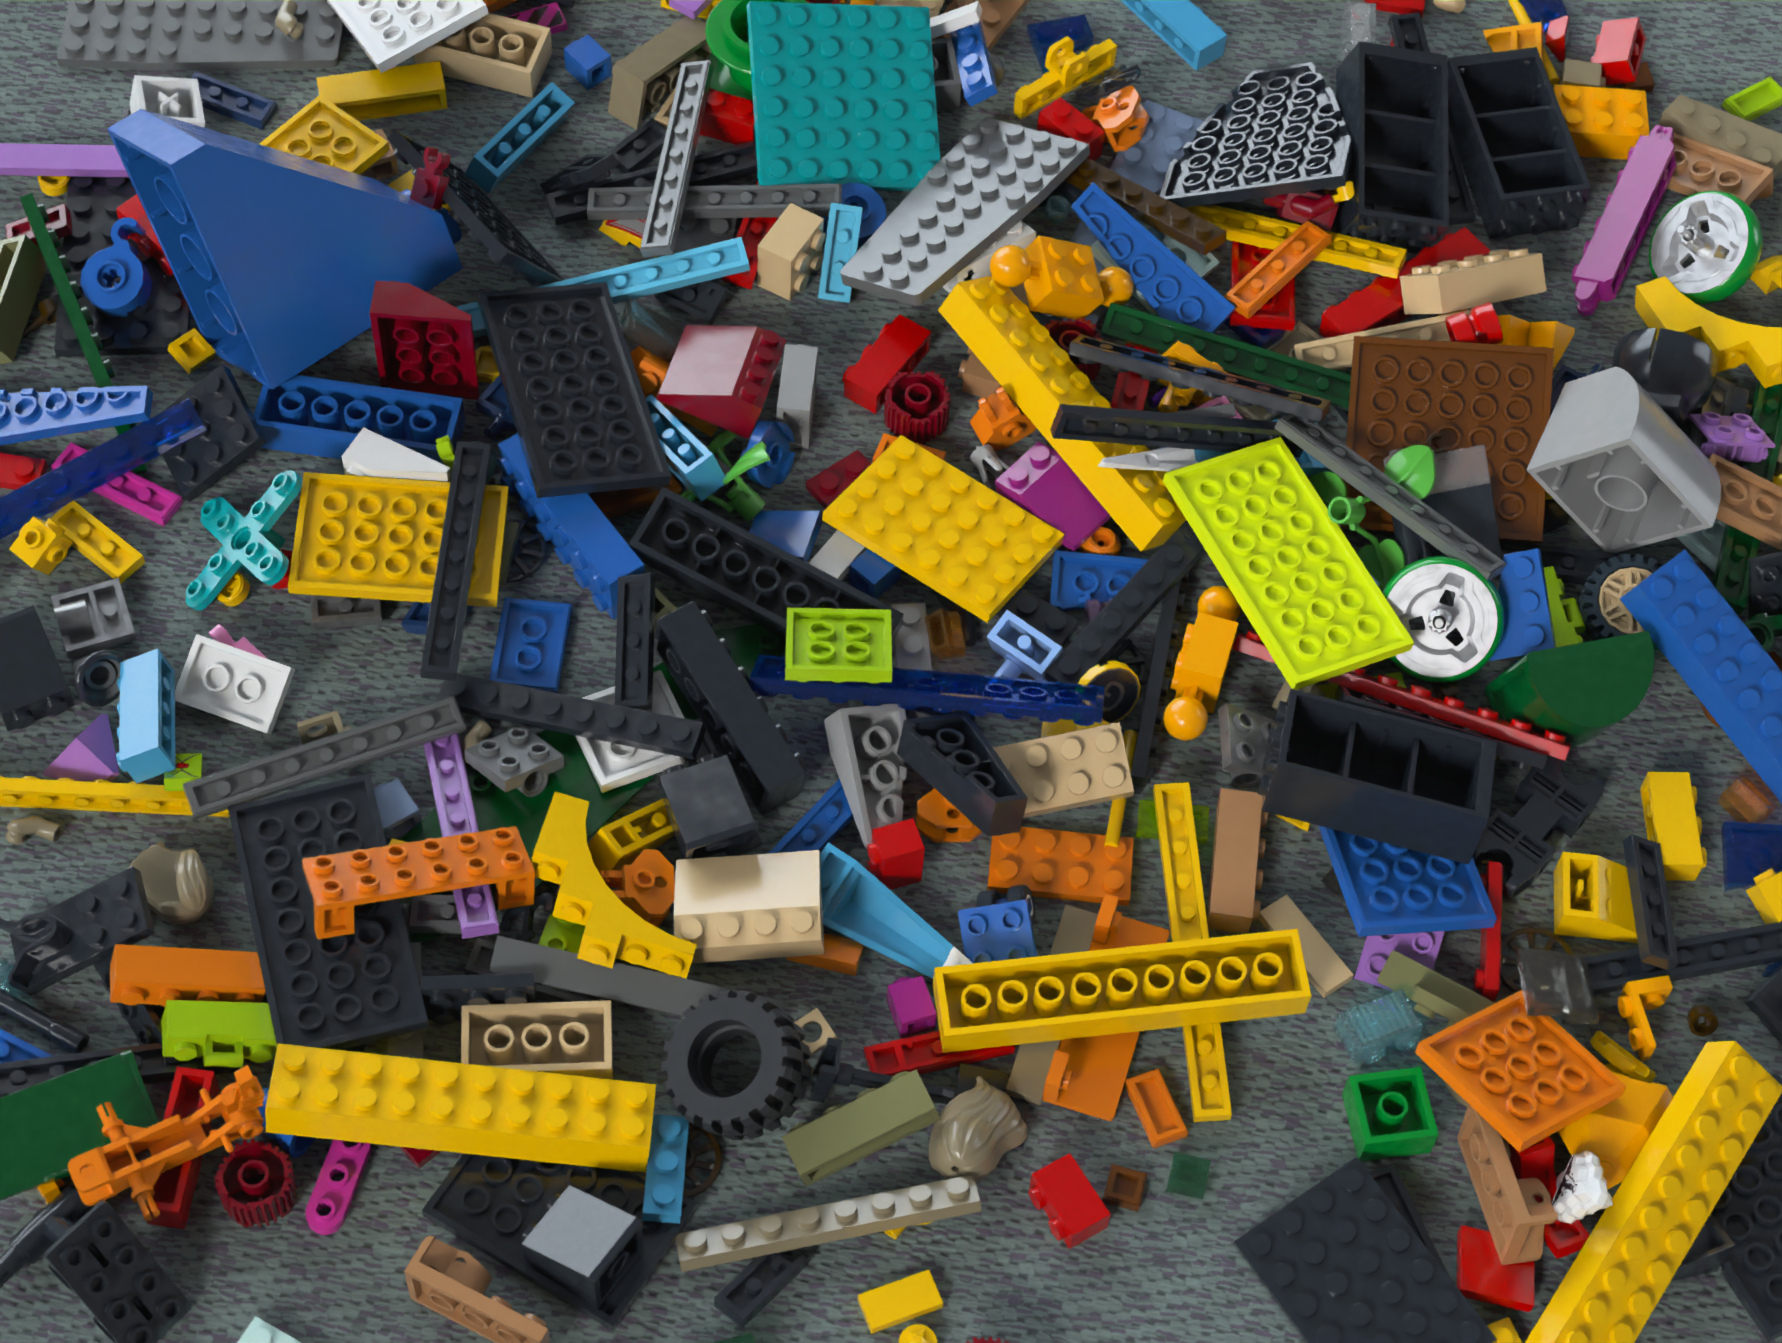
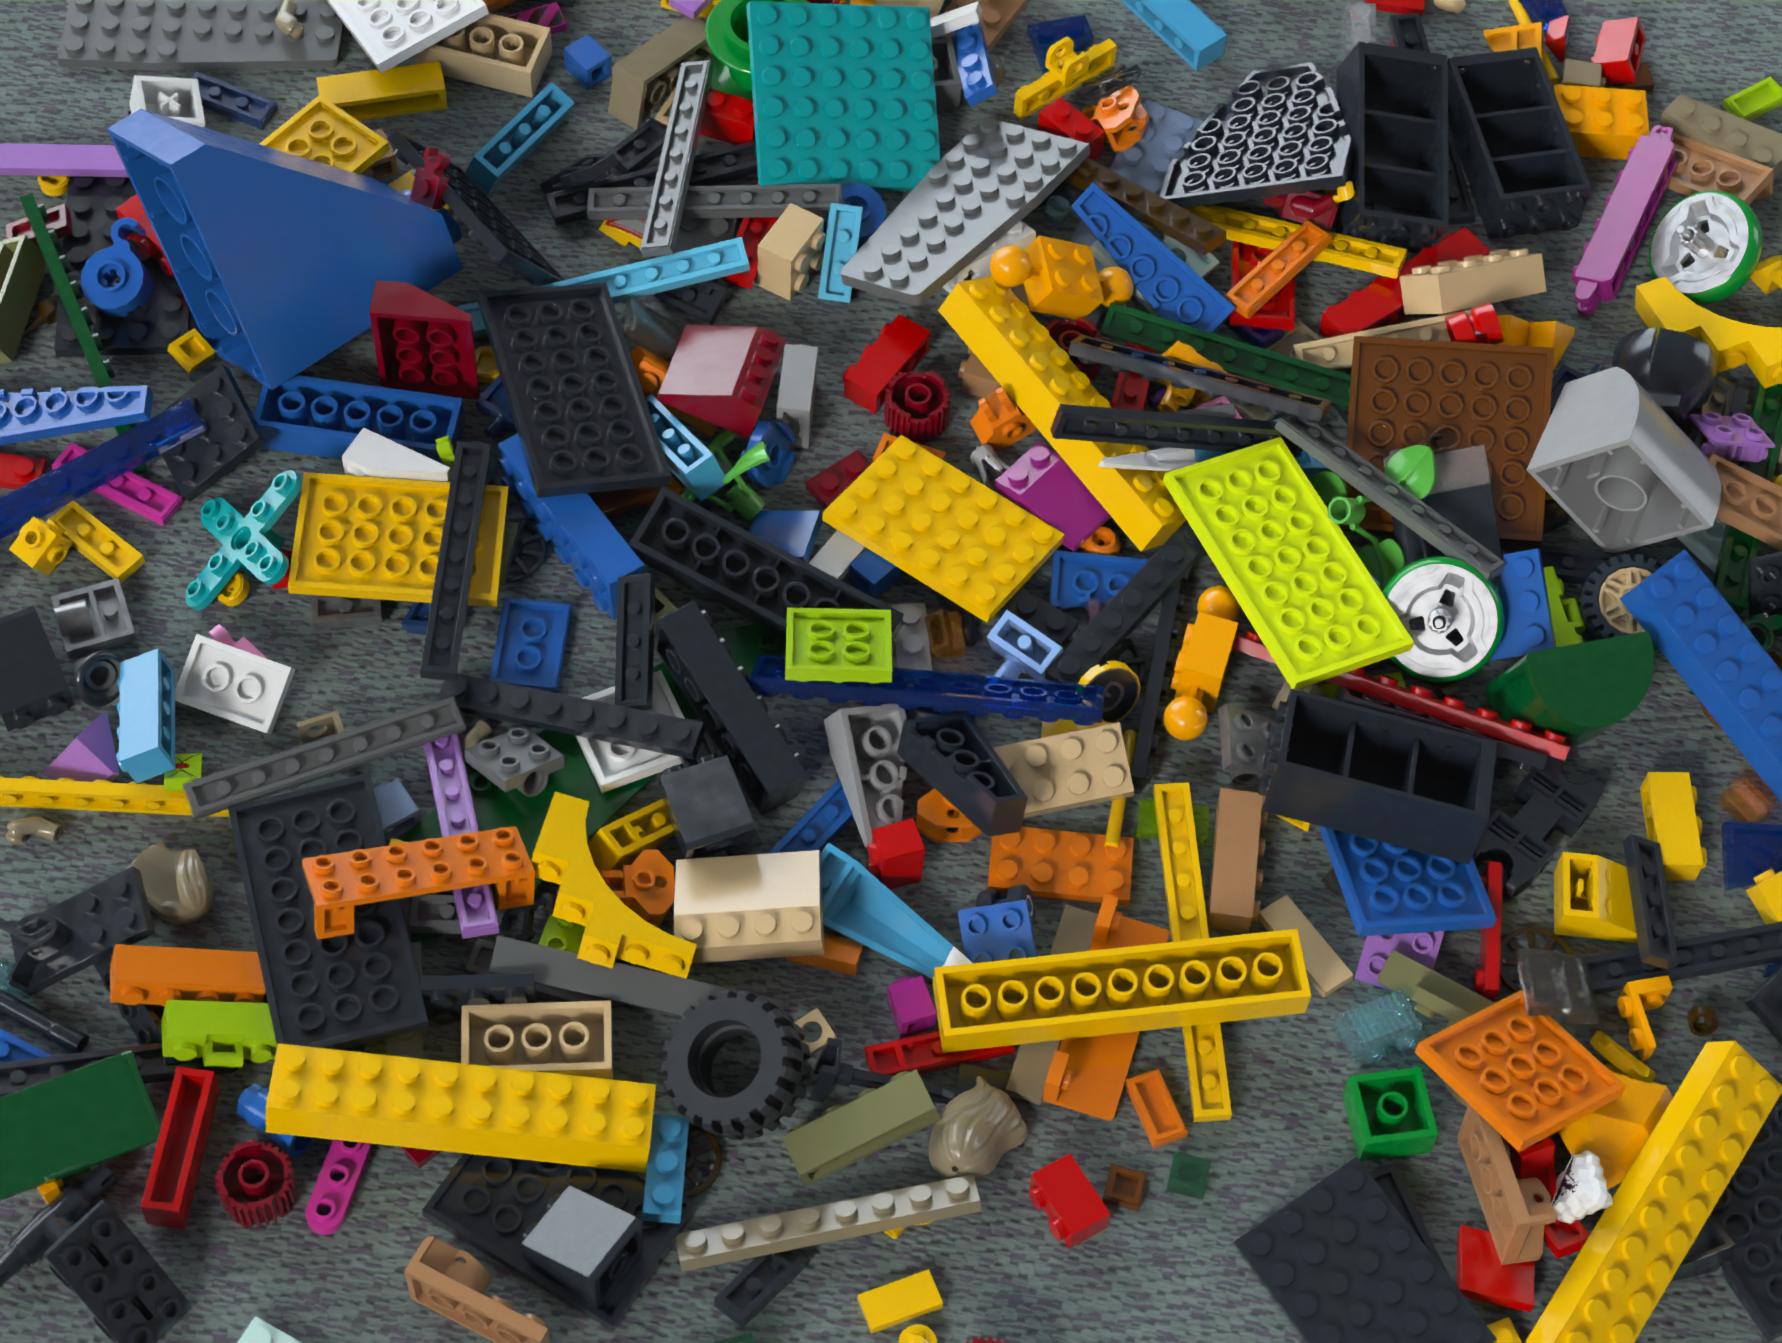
(169, 1142): orange piece -> none

